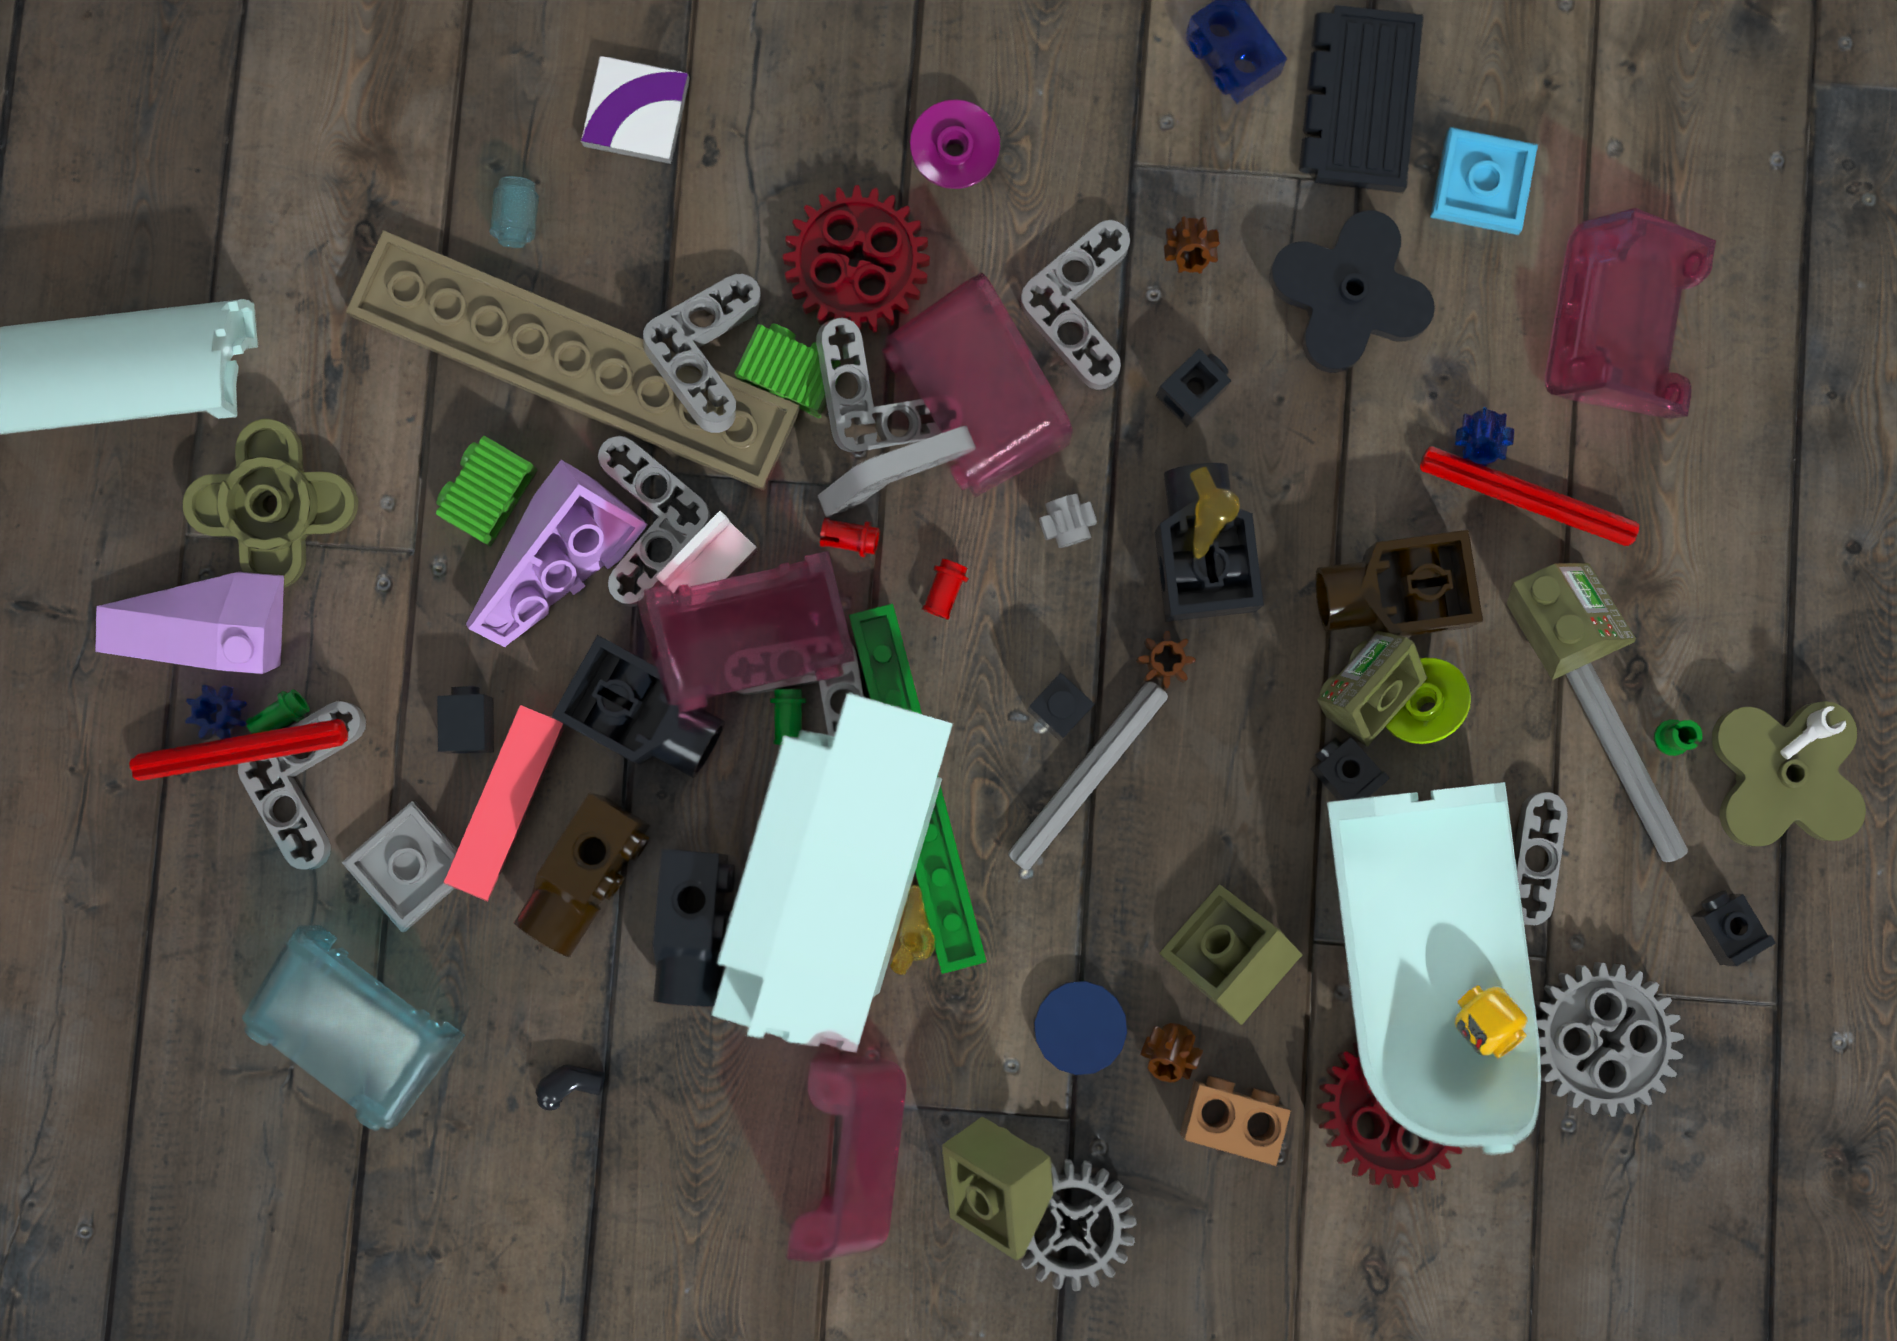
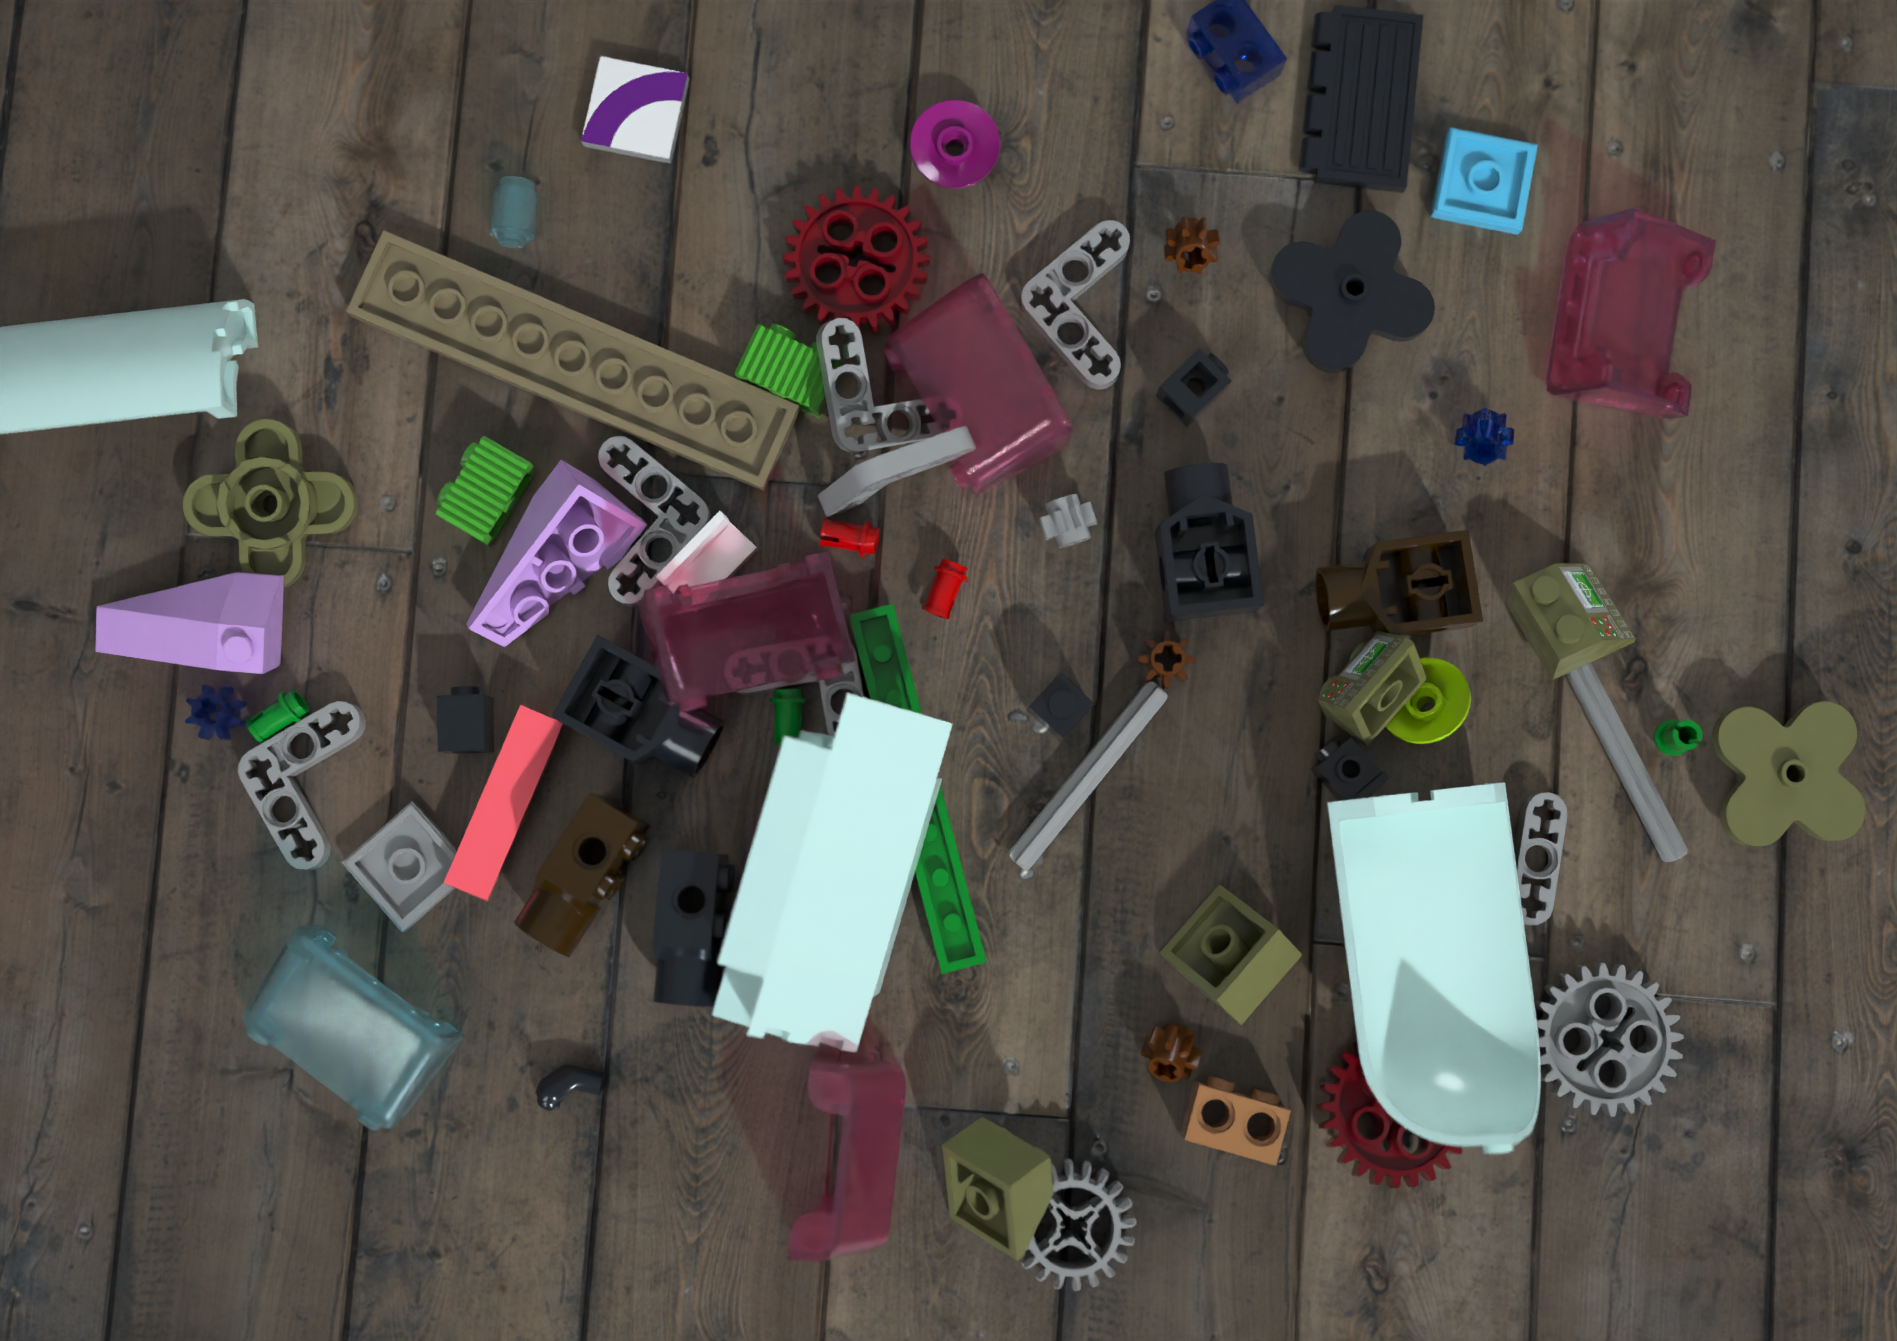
(239, 750): red axle -> none
(688, 339): light grey beam -> none
(915, 935): clear yellow animal -> none
(1080, 1027): dark blue tile -> none
(1212, 510): clear yellow animal -> none
(1490, 1021): yellow head -> none
(1529, 496): red axle -> none
(1715, 928): black brick -> none
(1815, 729): white hand -> none

